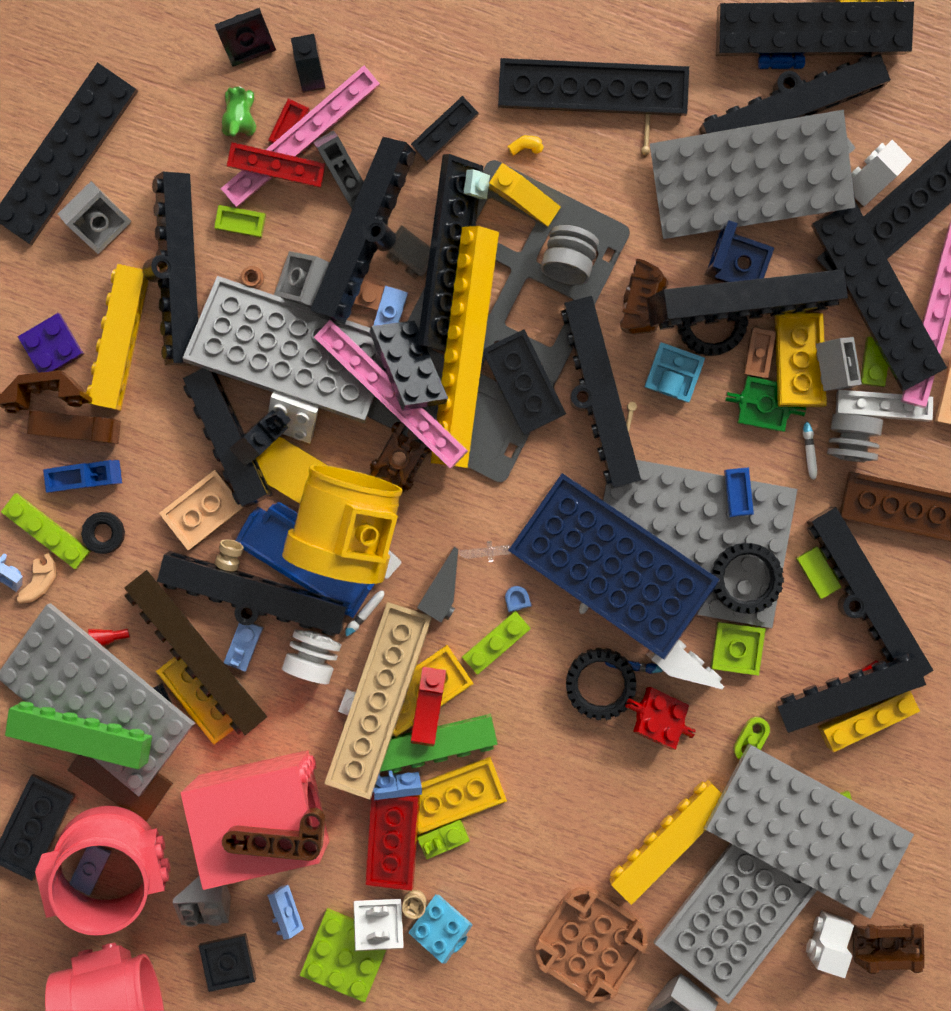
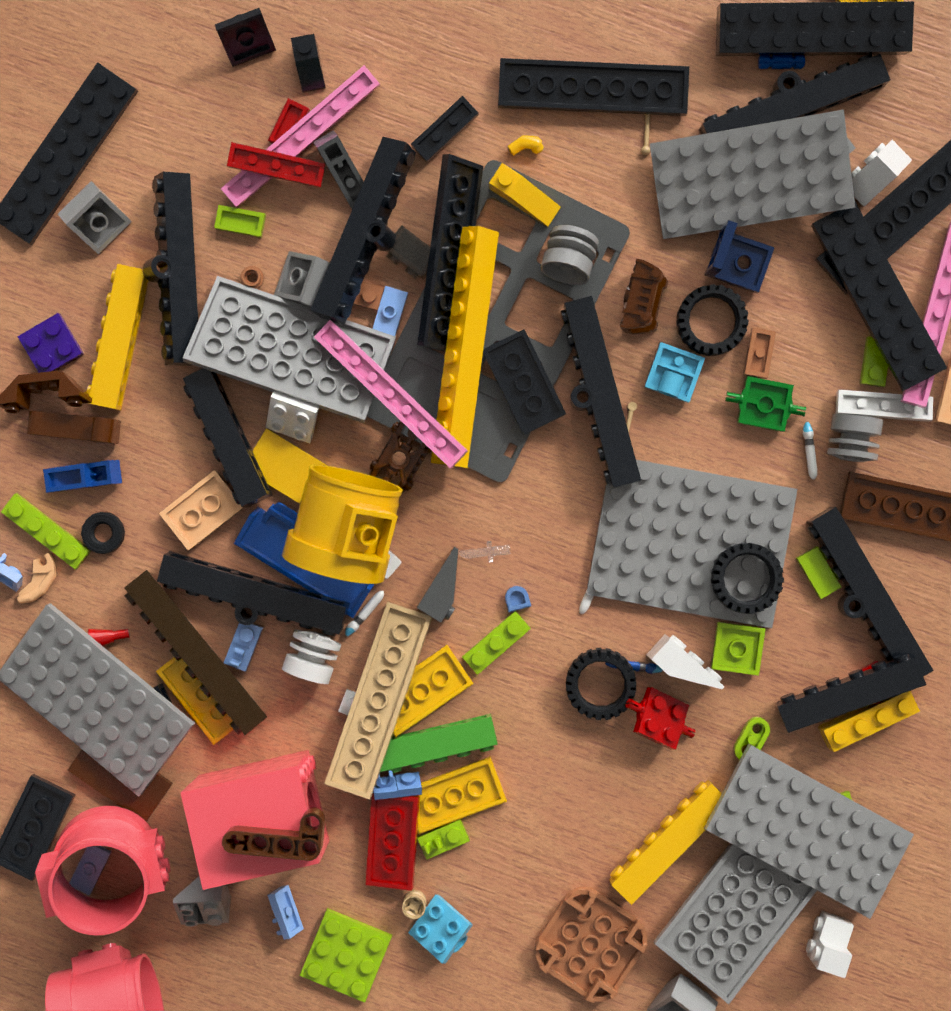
(78, 735): bright green brick -> none
(227, 962): black plate -> none
(229, 554): tan wheel -> none
(237, 114): bright green animal -> none
(260, 436): black hinge -> none
(378, 925): white plate -> none
(408, 365): plate -> none
(428, 706): red slope -> none
(476, 184): light aqua plate -> none
(614, 566): dark blue plate -> none
(738, 492): blue tile -> none
(746, 299): black brick -> none
(797, 360): yellow tile -> none
(838, 364): light grey slope -> none
(892, 957): reddish brown piece -> none

